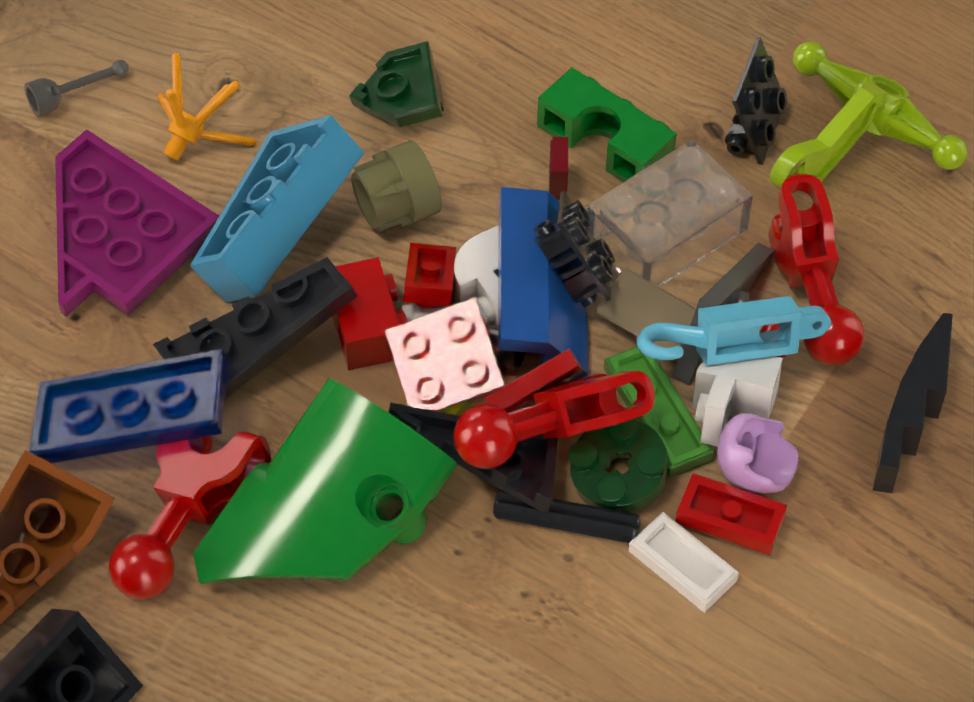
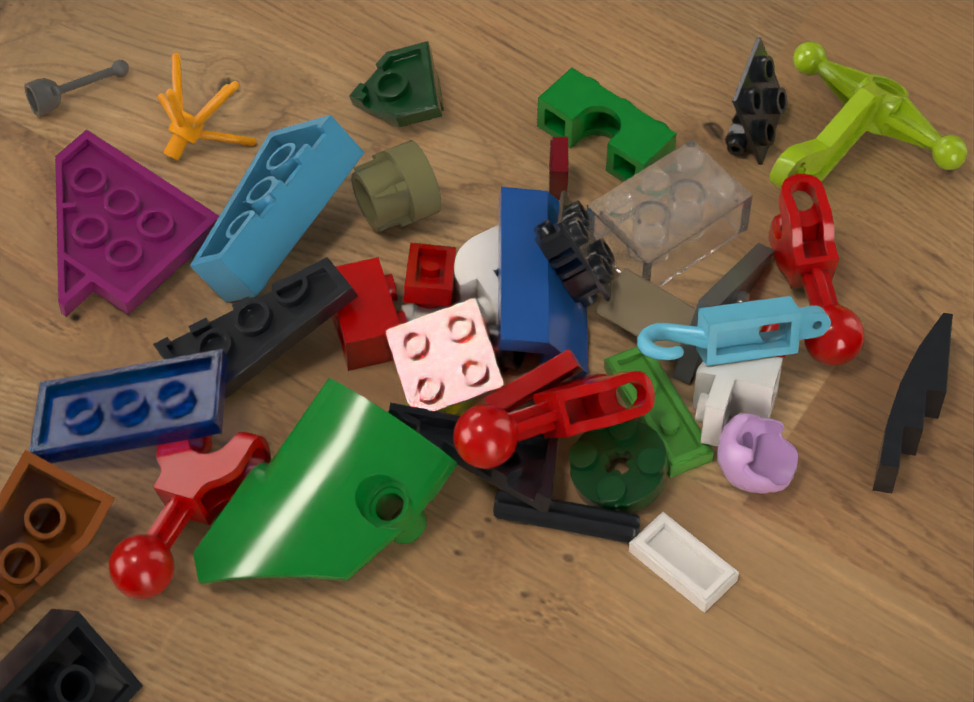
(731, 513): red plate -> none

